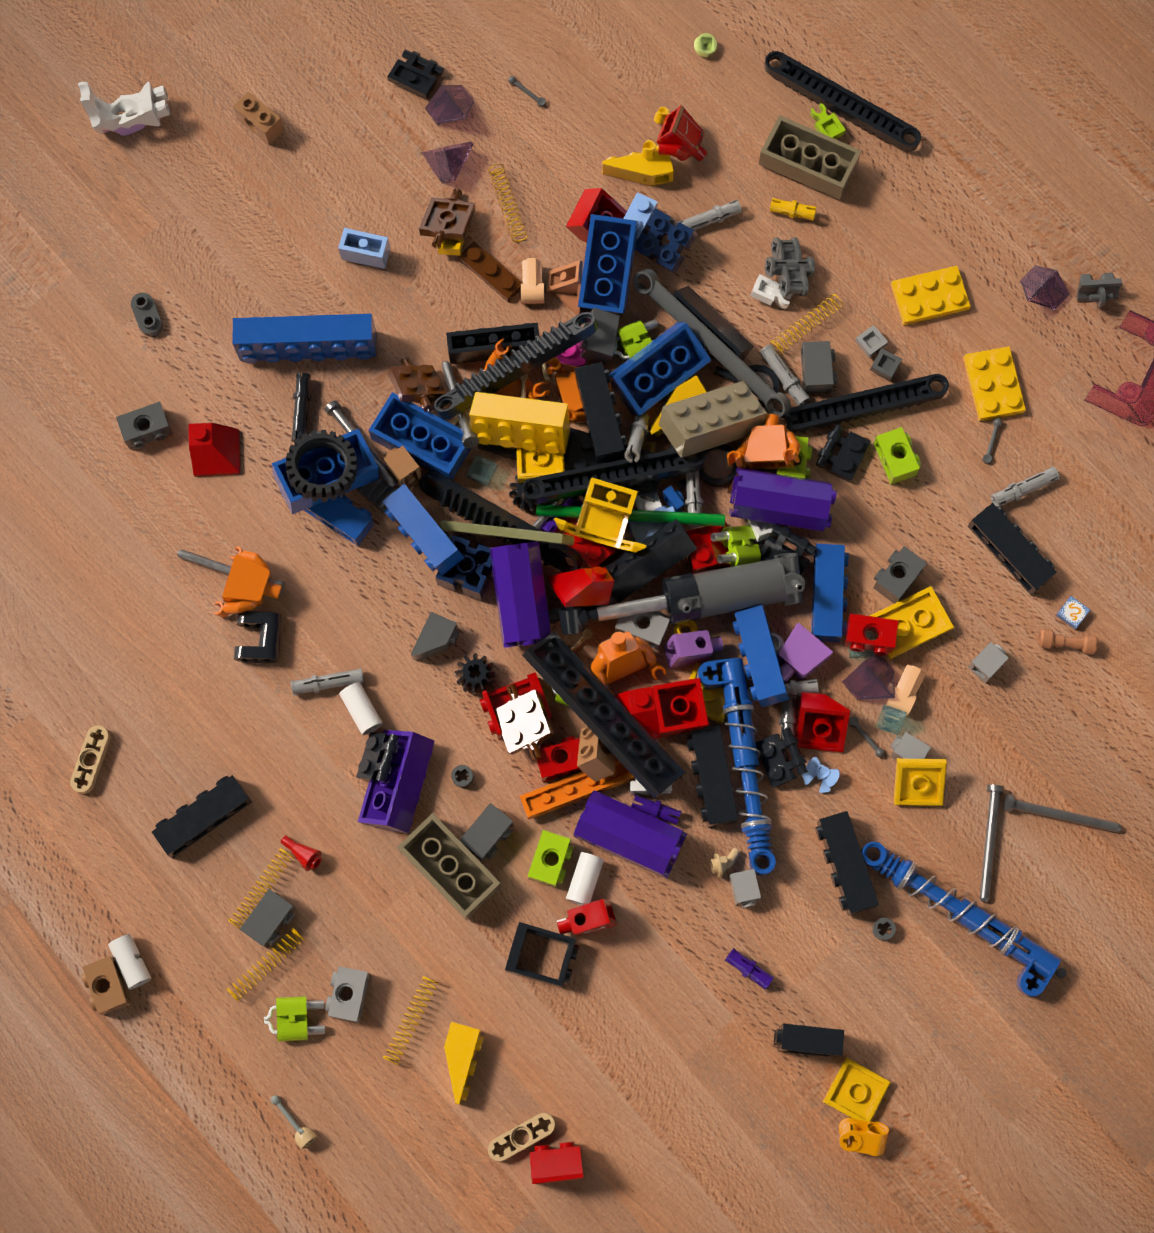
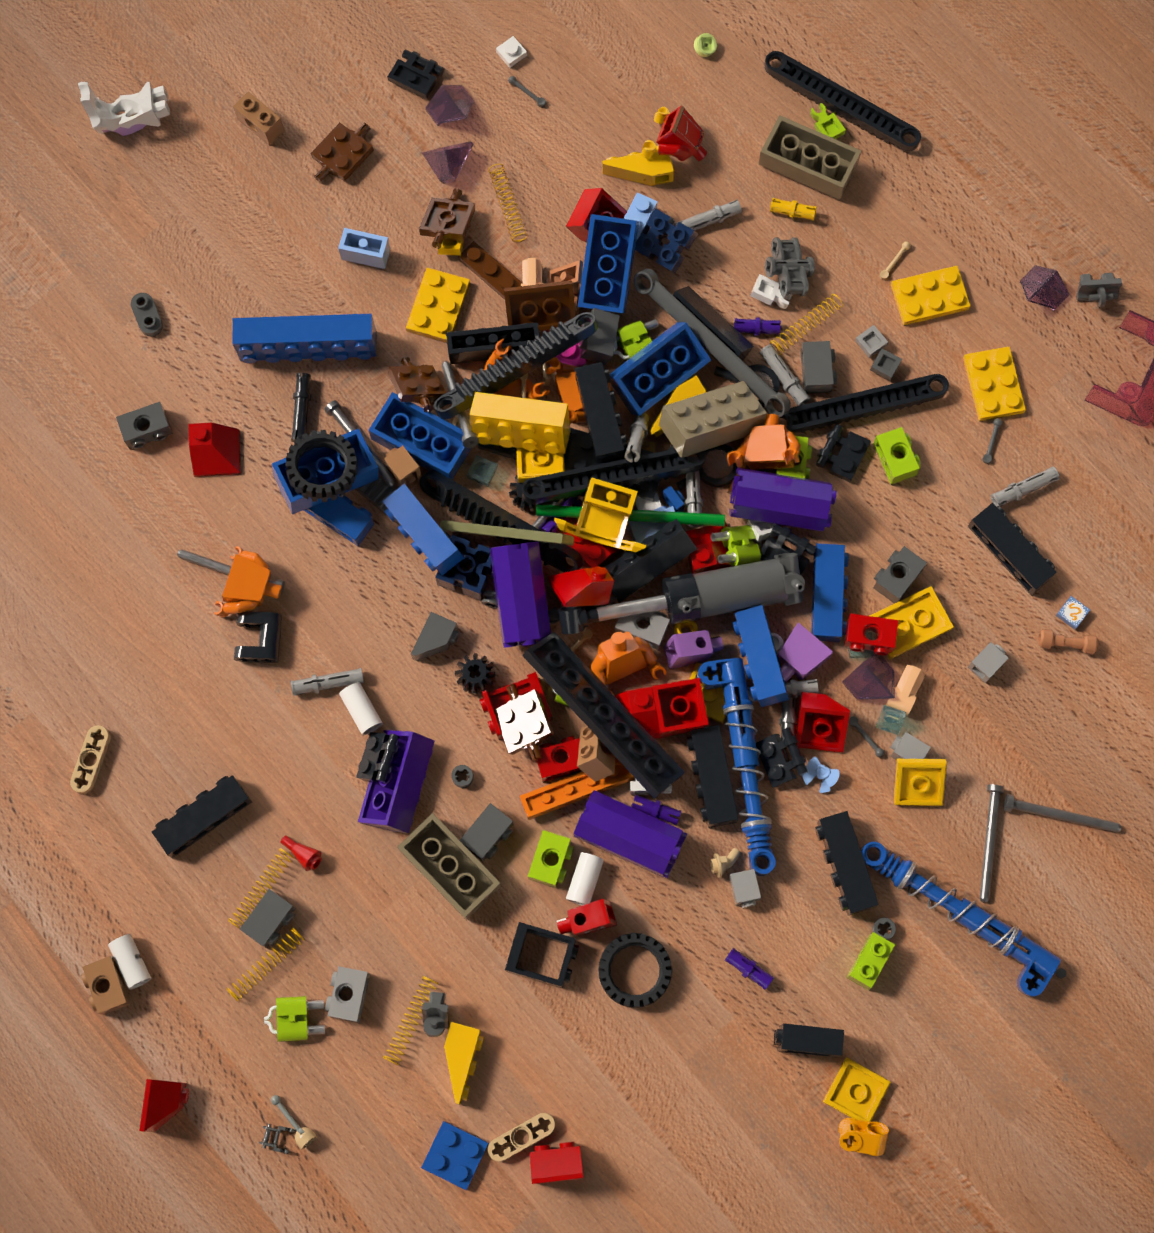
(161, 1103): none -> red slope
(267, 1134): none -> dark grey piece
(342, 152): none -> reddish brown plate
(435, 1015): none -> dark grey hips
(437, 304): none -> yellow plate
(454, 1155): none -> blue plate
(490, 599): none -> dark grey bush
(511, 52): none -> white plate
(540, 303): none -> reddish brown plate
(656, 949): none -> black tyre
(757, 326): none -> dark purple pin
(870, 961): none -> lime brick
(884, 274): none -> tan hinge

